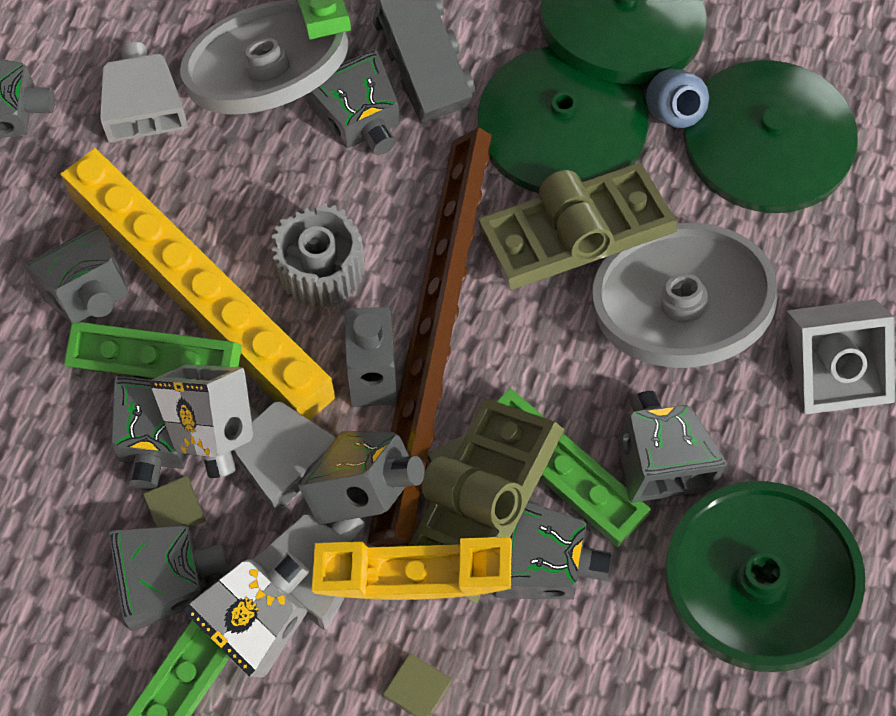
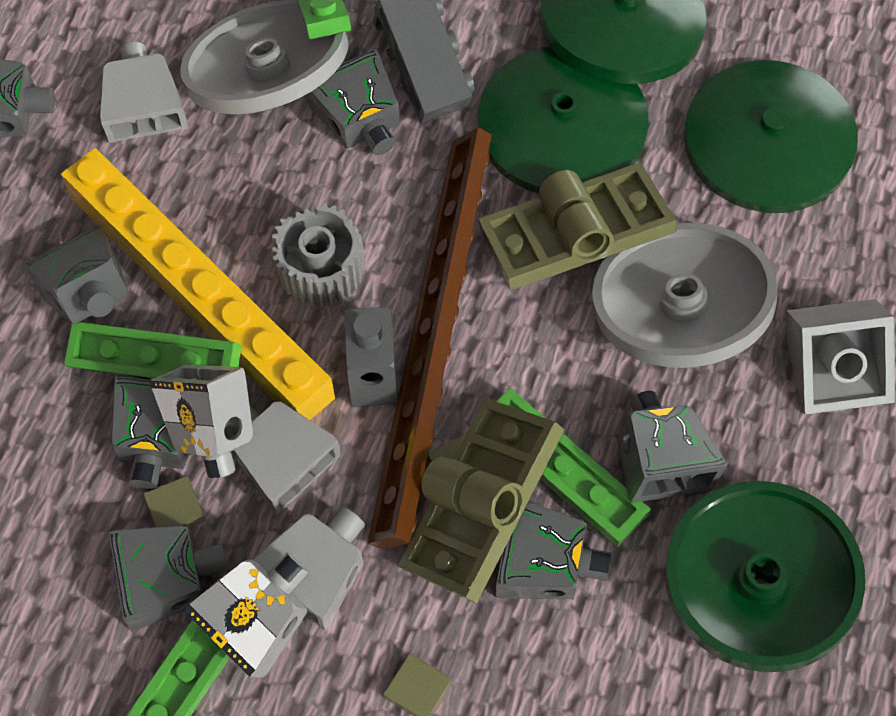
(360, 476): dark grey torso -> none
(412, 571): yellow slope -> none
(677, 98): sand blue head -> none

